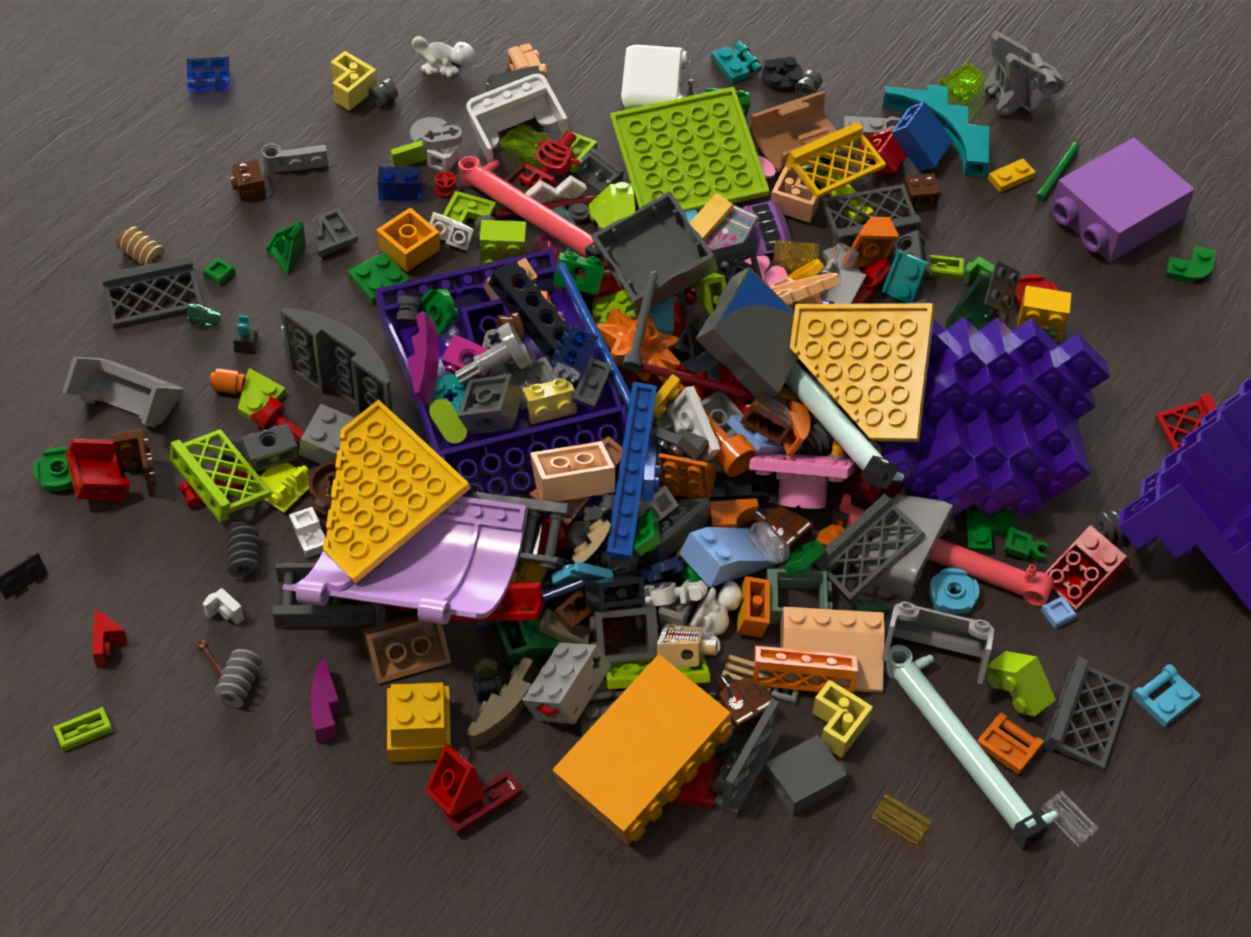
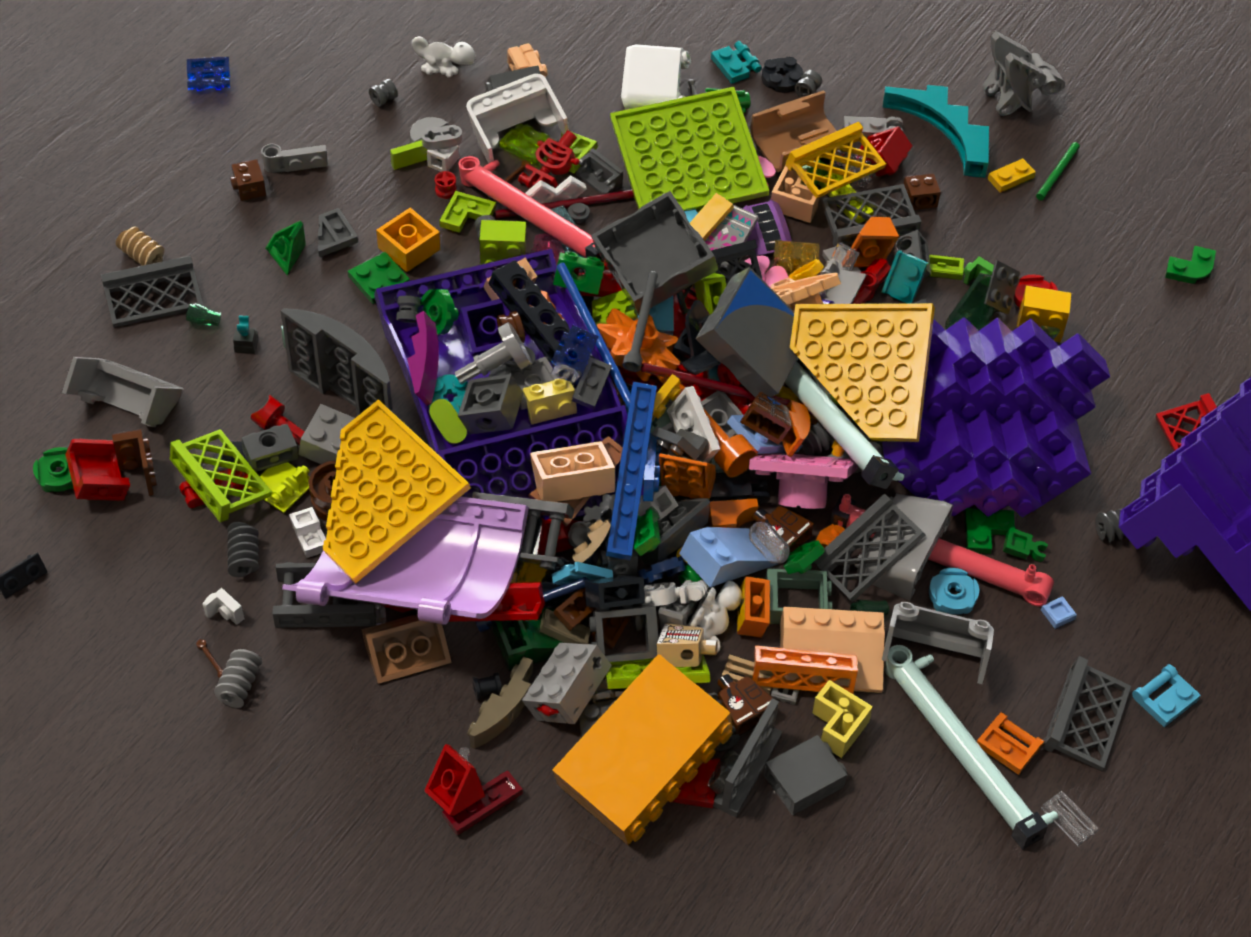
(85, 732): lime tile -> none
(105, 634): red slope -> none
(219, 271): green tile -> none
(227, 381): orange brick -> none
(257, 392): lime wing -> none
(323, 703): magenta slope -> none
(351, 80): light yellow brick -> none
(400, 183): clear blue brick -> none
(417, 721): yellow piece -> none
(452, 231): white slope -> none
(459, 350): dark pink brick -> none
(485, 667): olive plate -> none
(490, 336): light grey bush -> none
(612, 204): lime wedge -> none
(864, 493): dark red helmet -> none
(903, 815): clear yellow tile -> none
(922, 137): blue brick -> none
(964, 81): clear neon green plate -> none
(1023, 679): lime brick -> none
(1087, 568): red slope -> none
(1121, 200): medium lavender brick -> none

